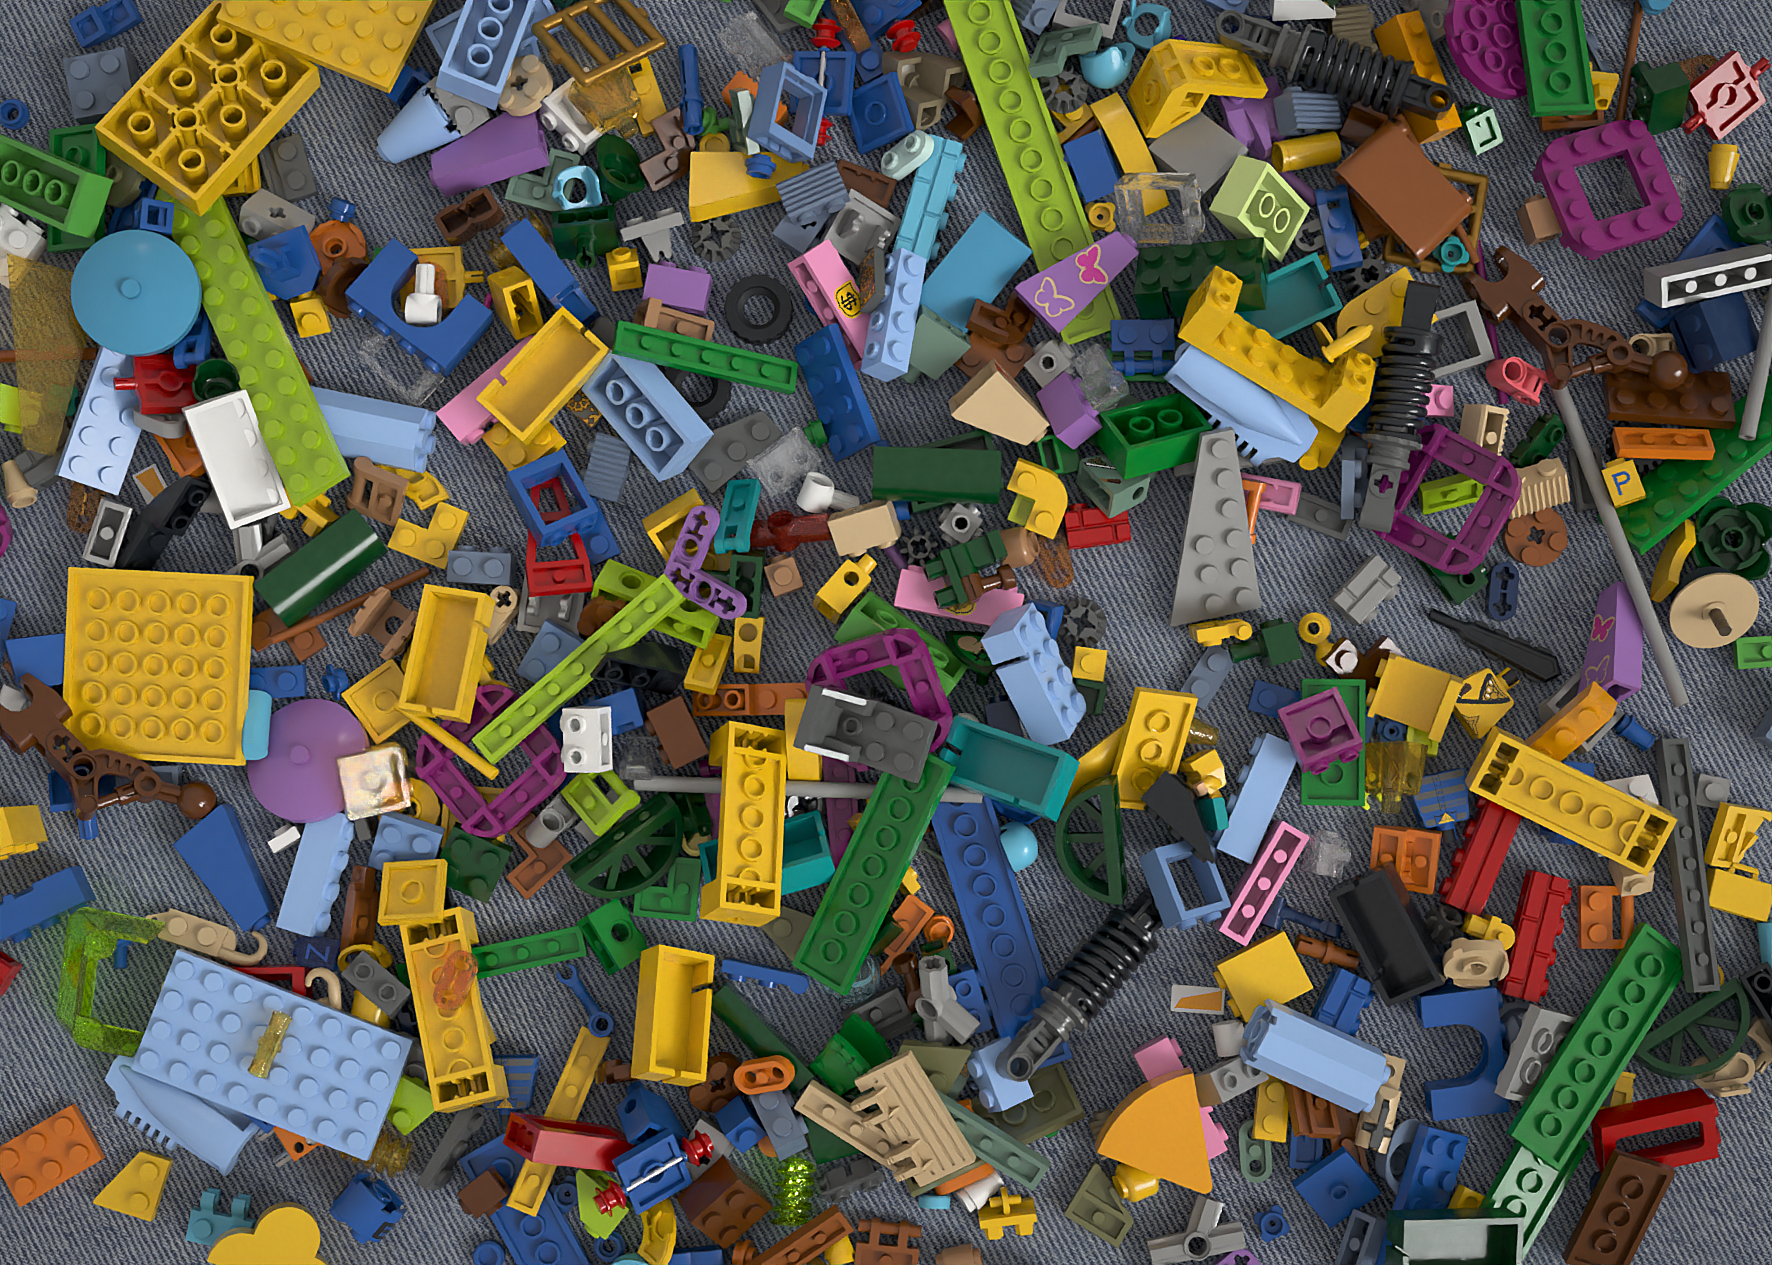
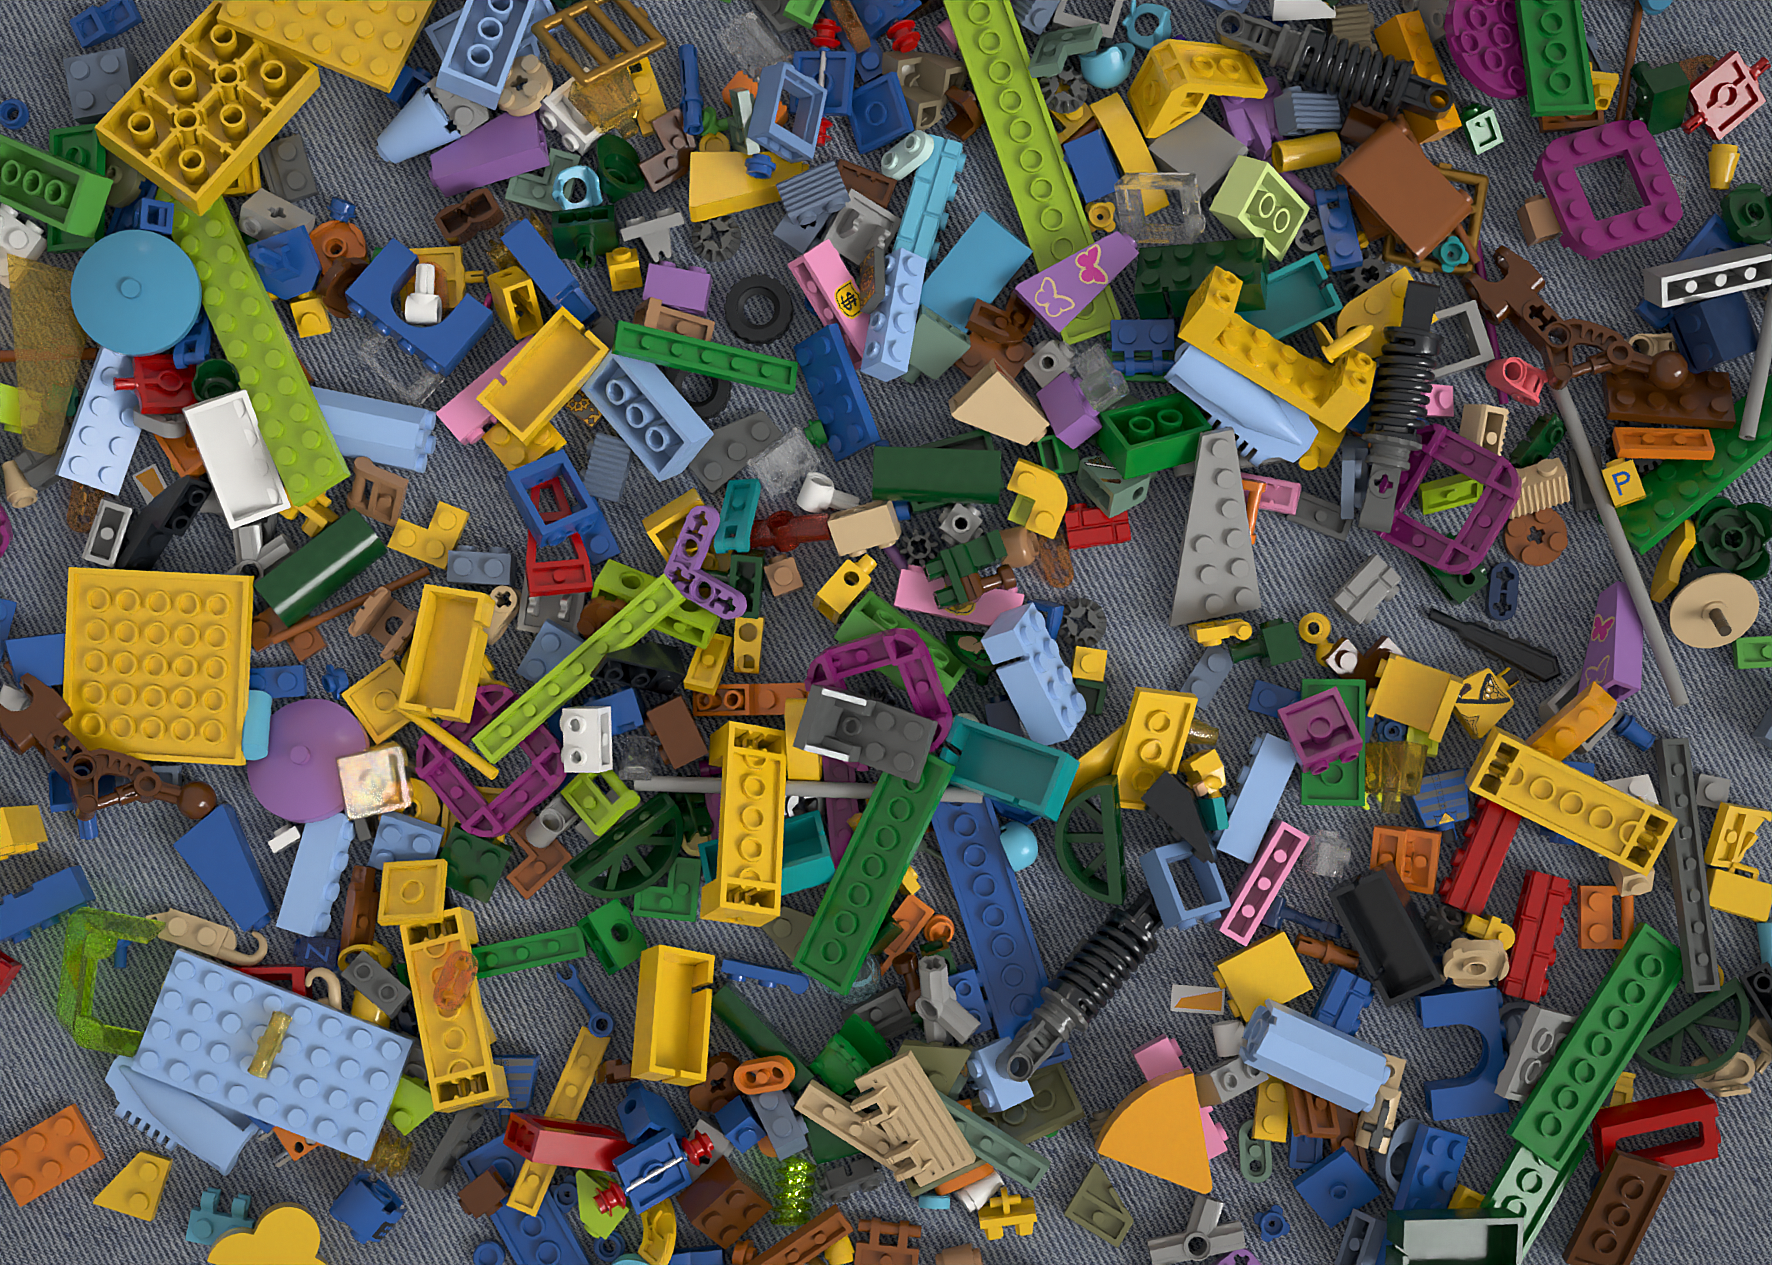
(422, 487): yellow tile -> none
(1134, 1183): yellow head -> none

